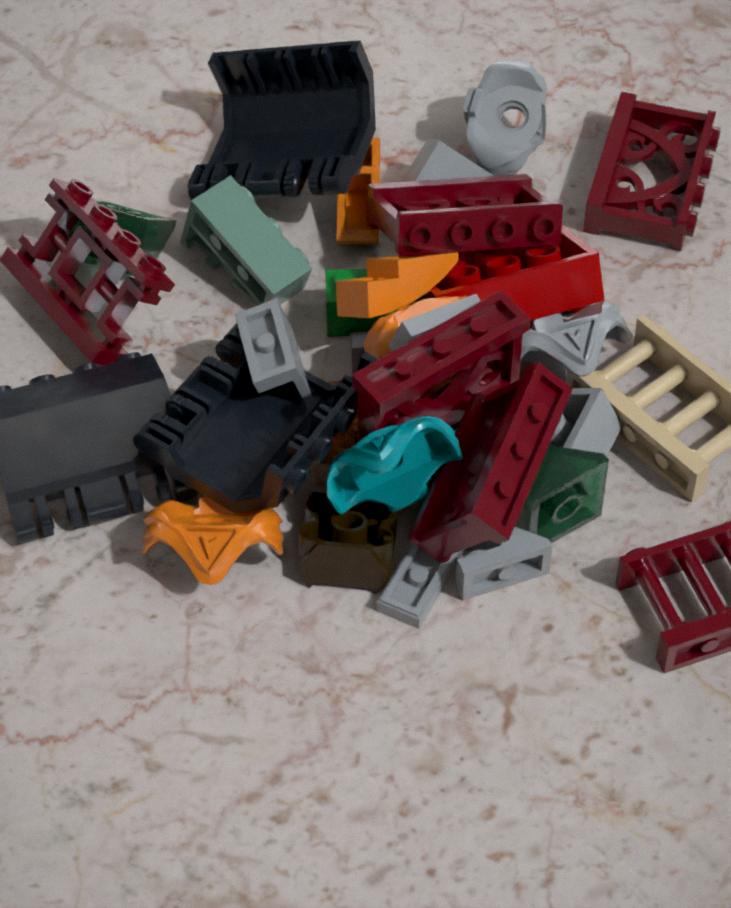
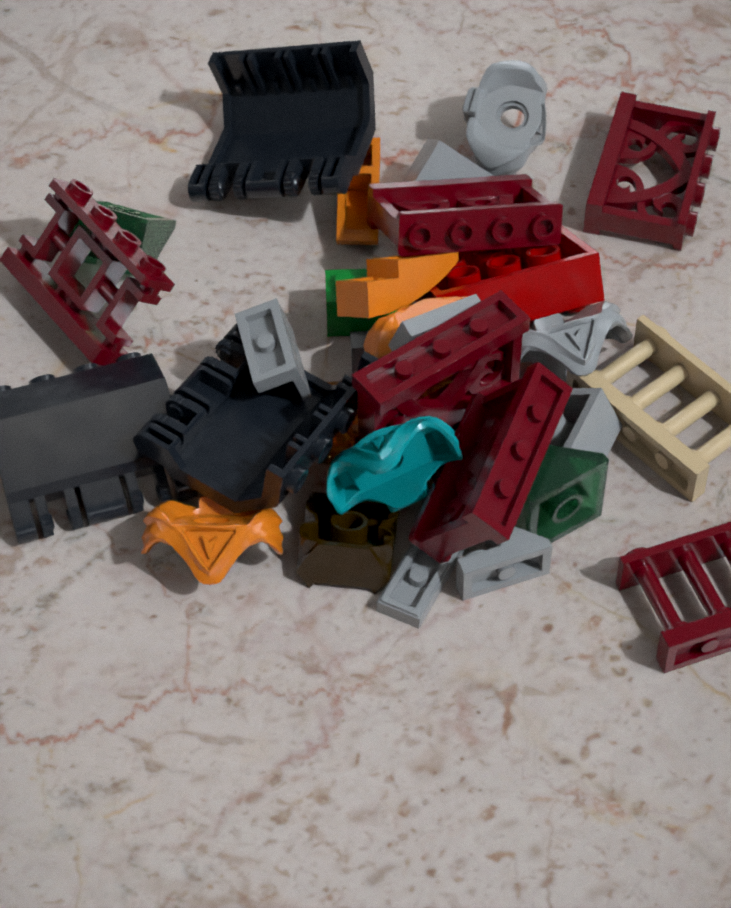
(245, 244): sand green wedge -> none

